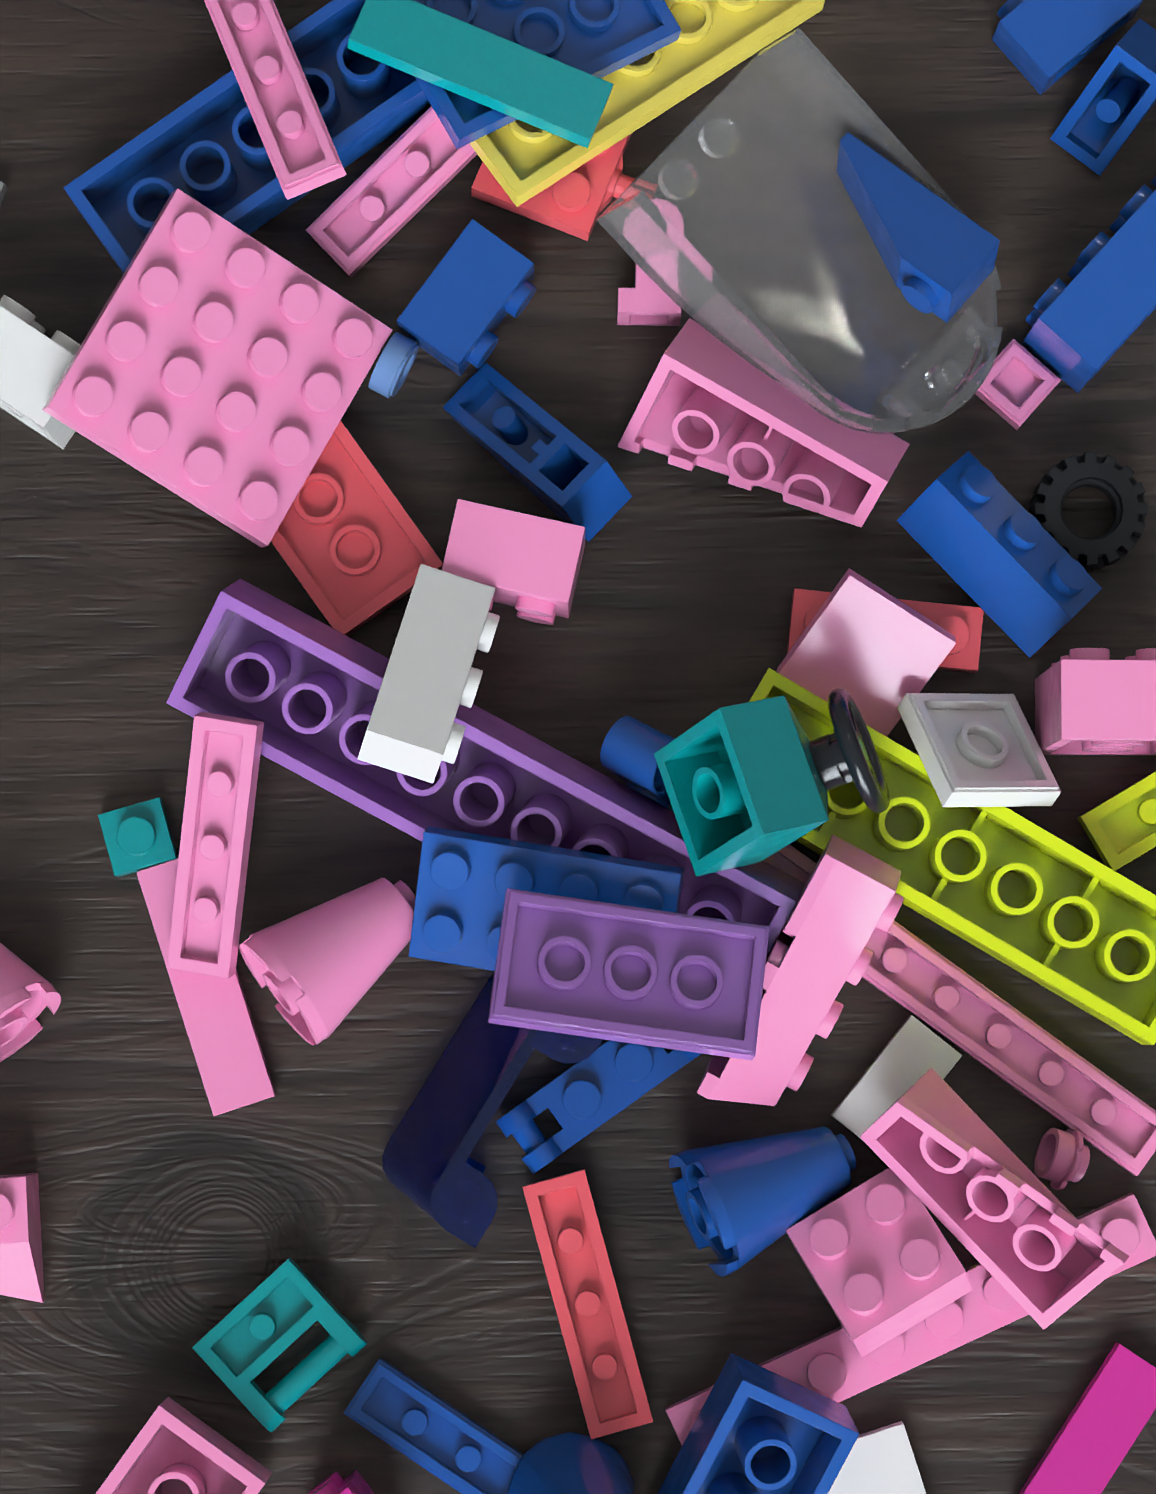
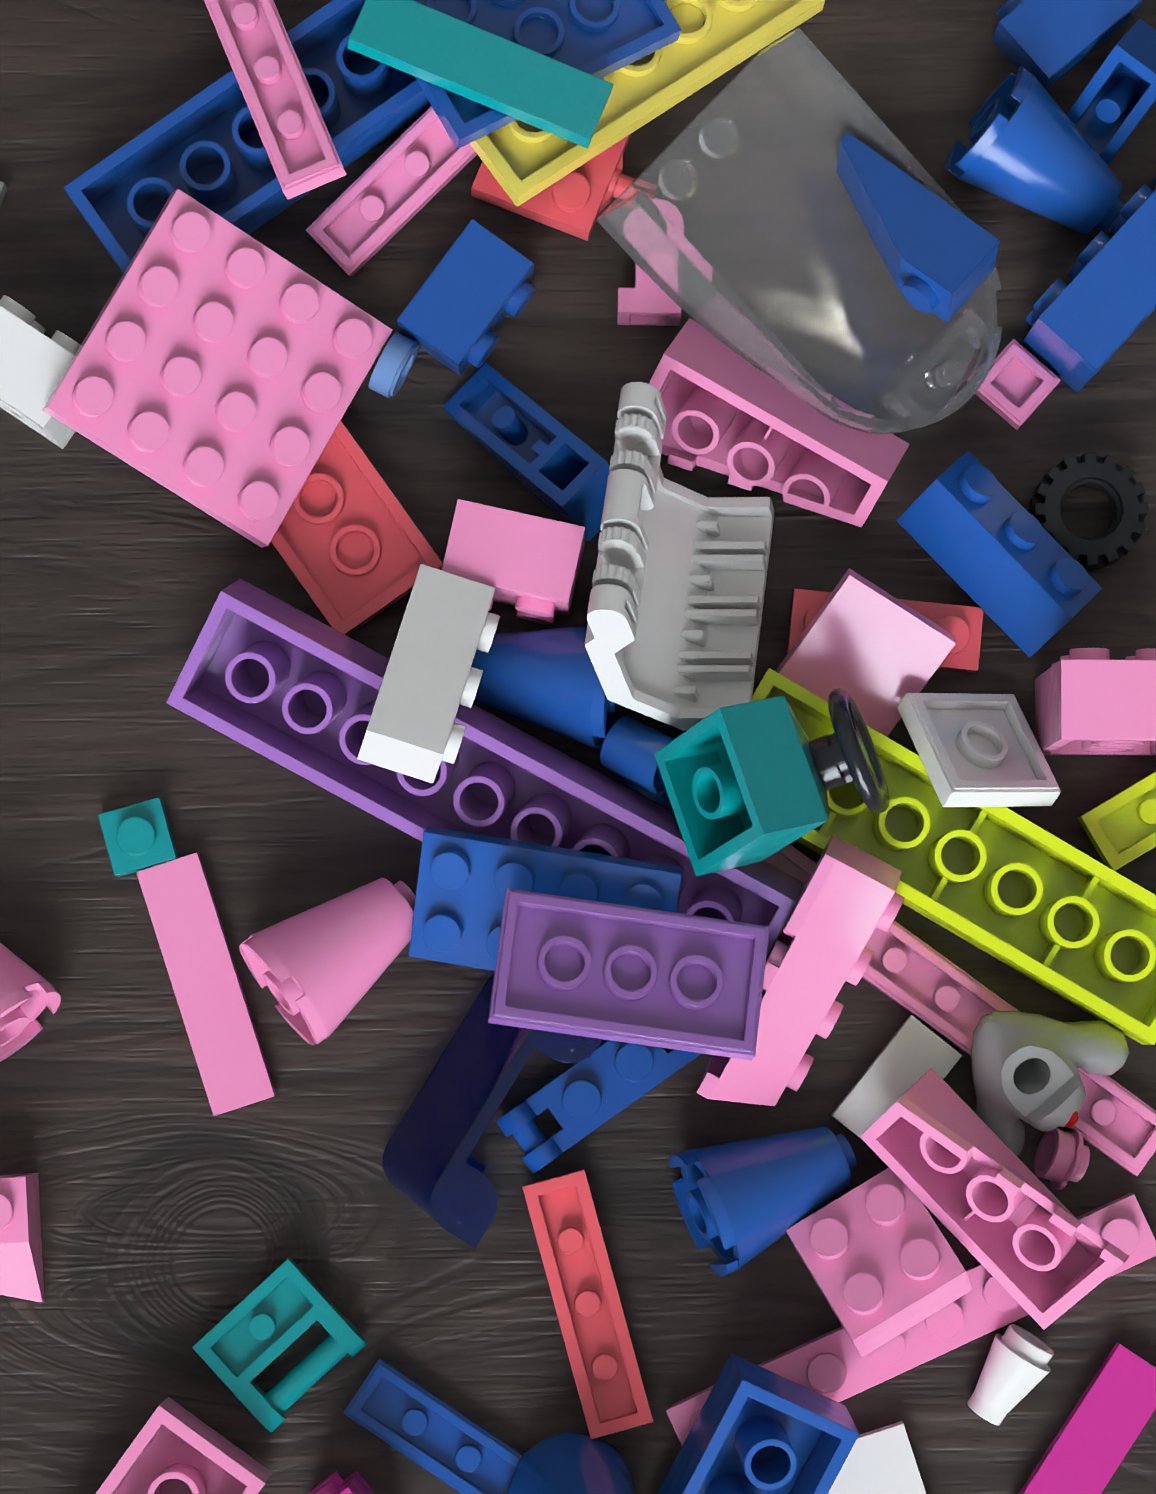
(215, 844): bright pink plate -> none
(547, 682): none -> blue cone
(673, 581): none -> white hinge
(1009, 1373): none -> white cone
(1030, 1072): none -> light grey head
(1036, 158): none -> blue cone

